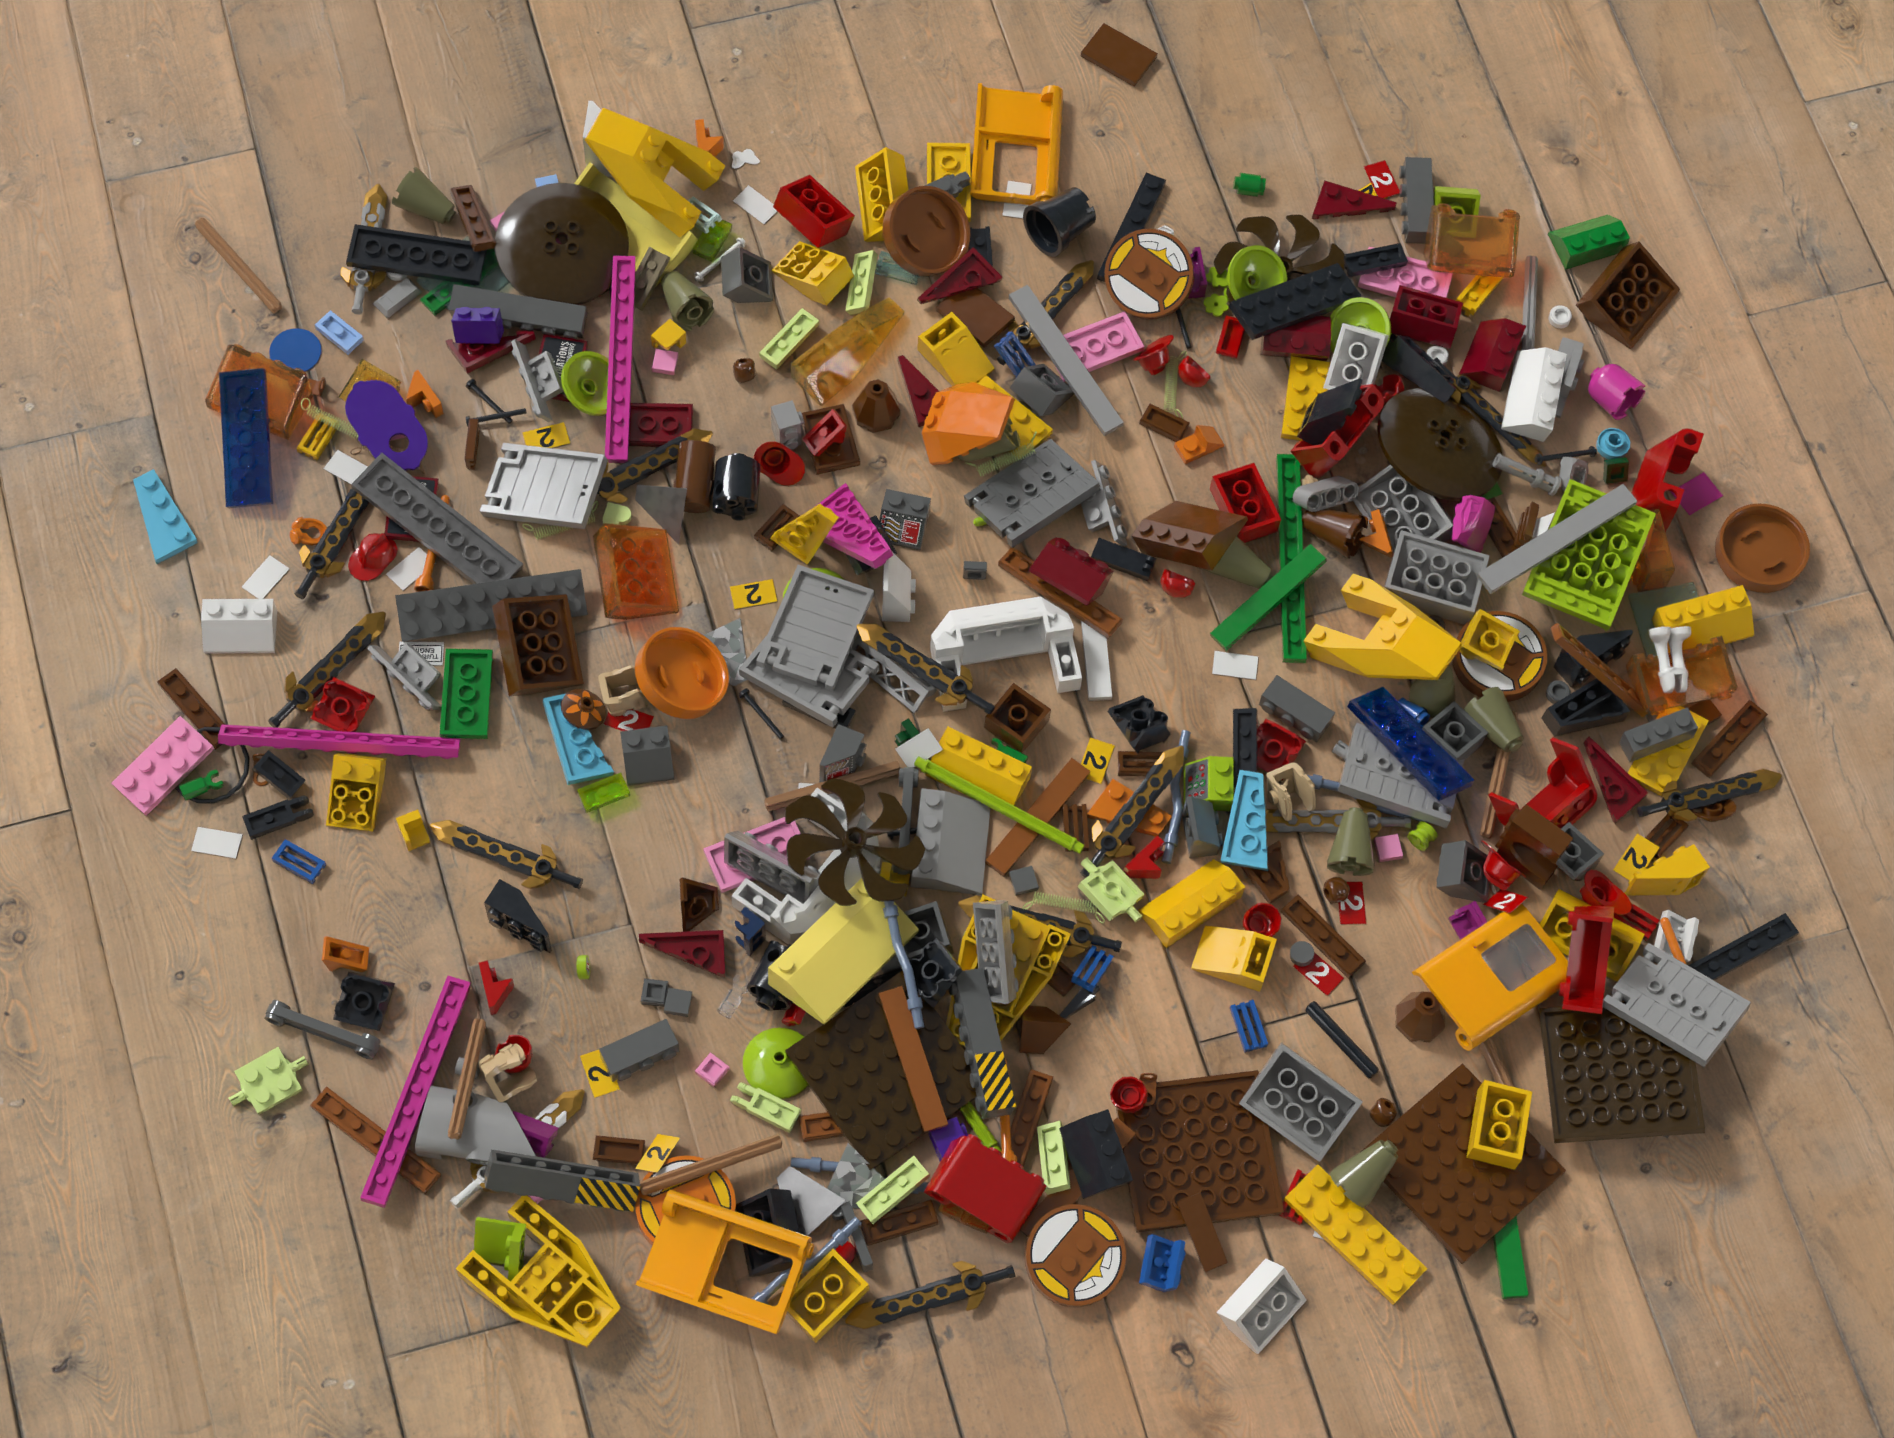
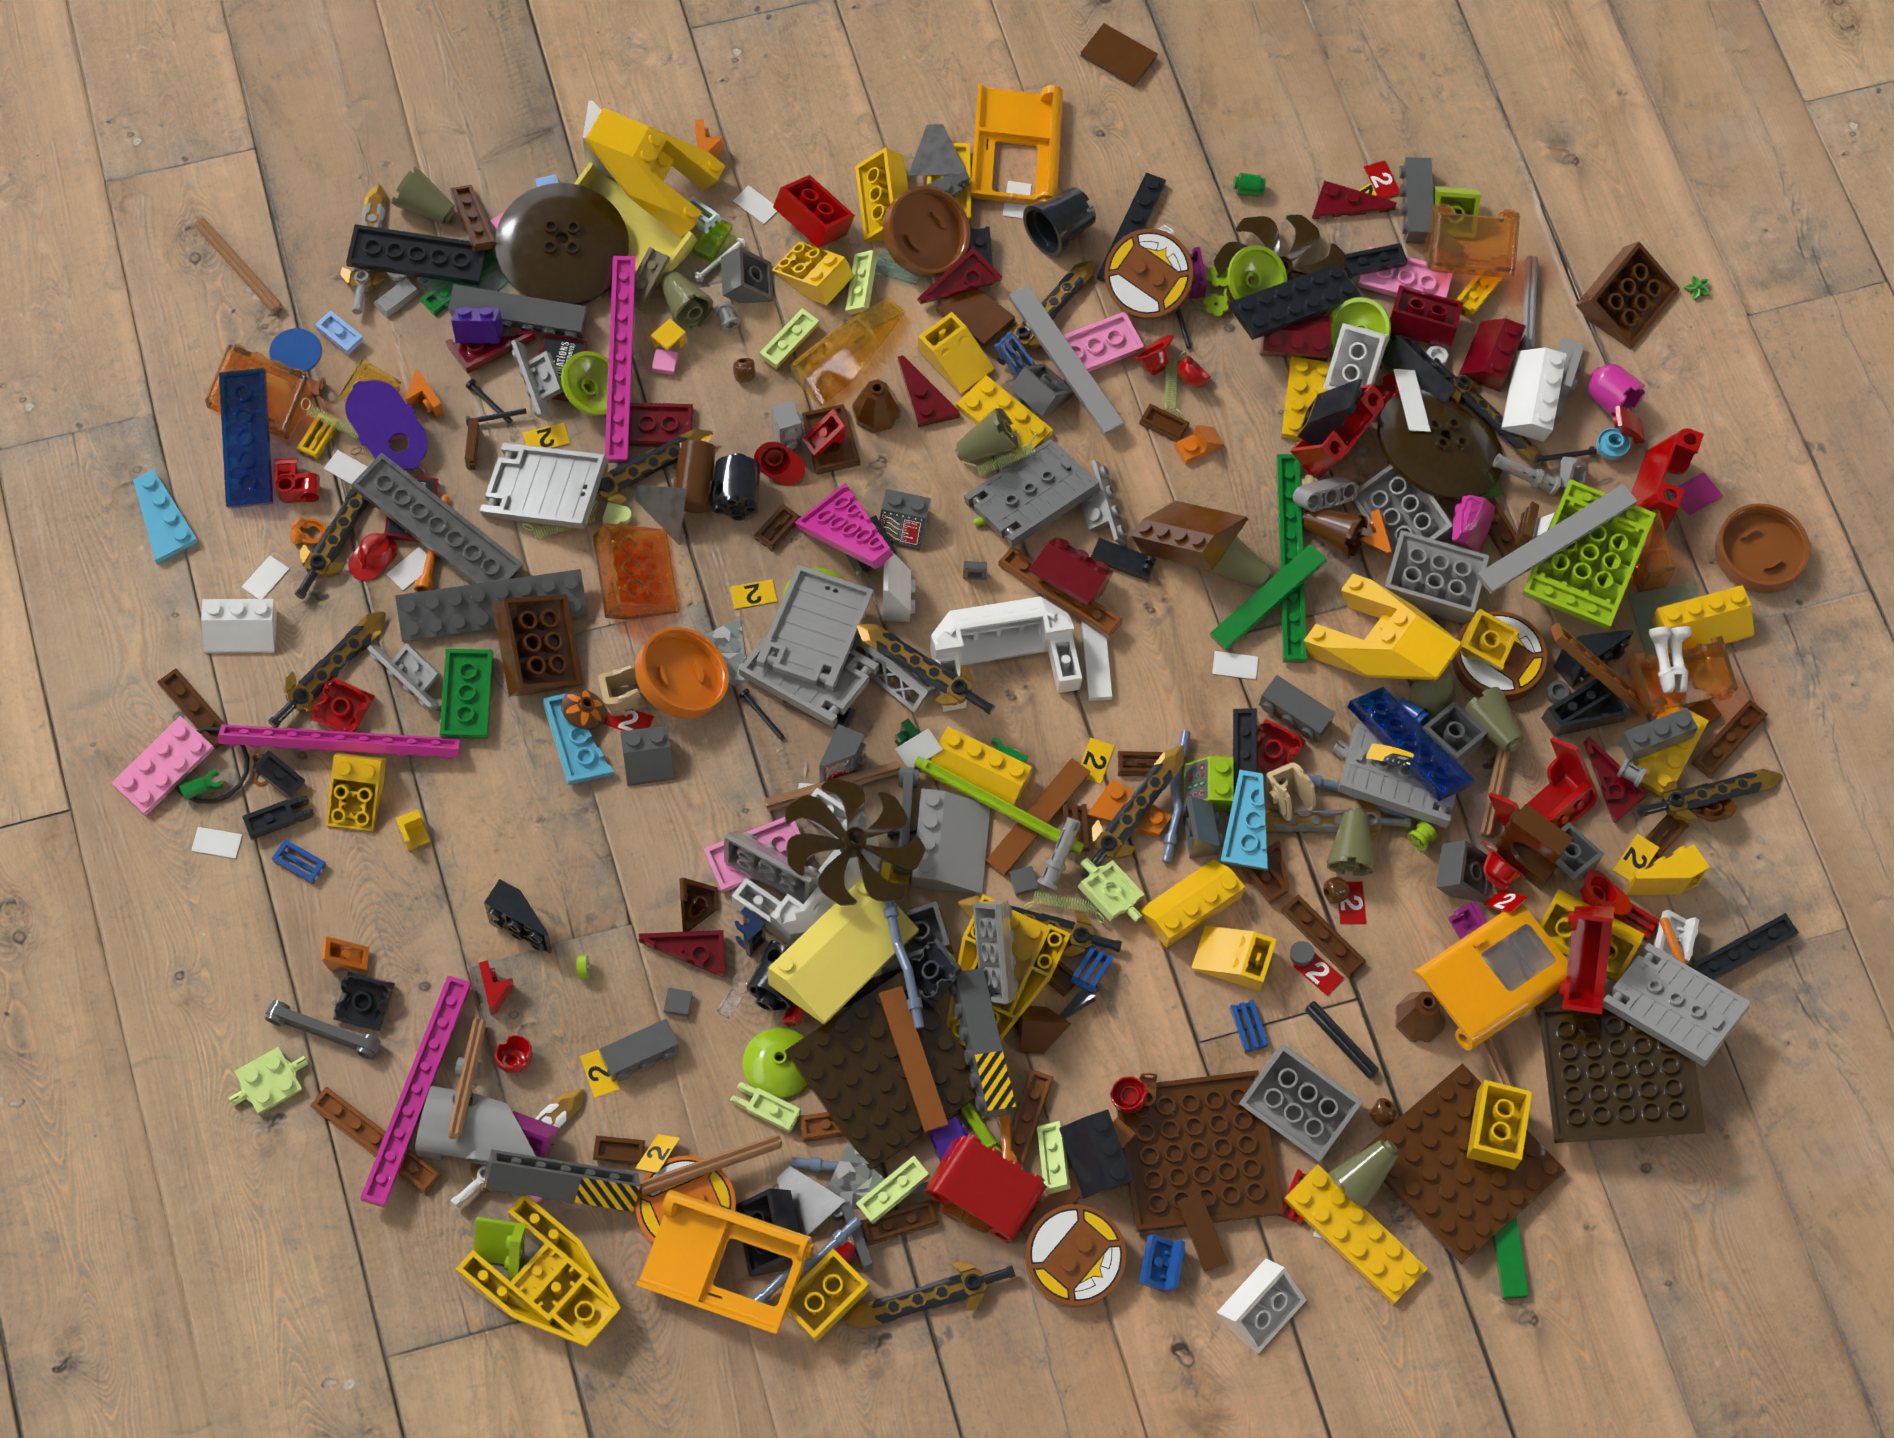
(303, 486): none -> red piece
(429, 650): white sticker -> none
(507, 1058): tan piece -> none
(542, 867): sword -> none
(603, 792): clear neon green plate -> none
(654, 992): dark grey tile -> none
(712, 1070): bright pink tile -> none
(727, 316): none -> light grey bush
(740, 158): white sticker -> none
(806, 533): yellow wing -> none
(936, 154): none -> flat silver sticker
(964, 419): orange wedge -> none
(1017, 718): reddish brown brick -> none
(1055, 864): none -> light grey pin
(1140, 722): black slope -> none
(1143, 864): red slope -> none
(1176, 584): red hair -> none
(1230, 338): red tile -> none
(1245, 494): red brick -> none
(1262, 919): red hair -> none
(1388, 848): bright pink tile -> none
(1390, 755): none -> yellow sticker
(1412, 400): none -> white sticker
(1560, 317): white tile -> none
(1589, 240): green slope -> none
(1615, 470): tile -> none
(1628, 424): none -> red slope
(1631, 772): none -> light grey bush
(1698, 287): none -> bright green plant

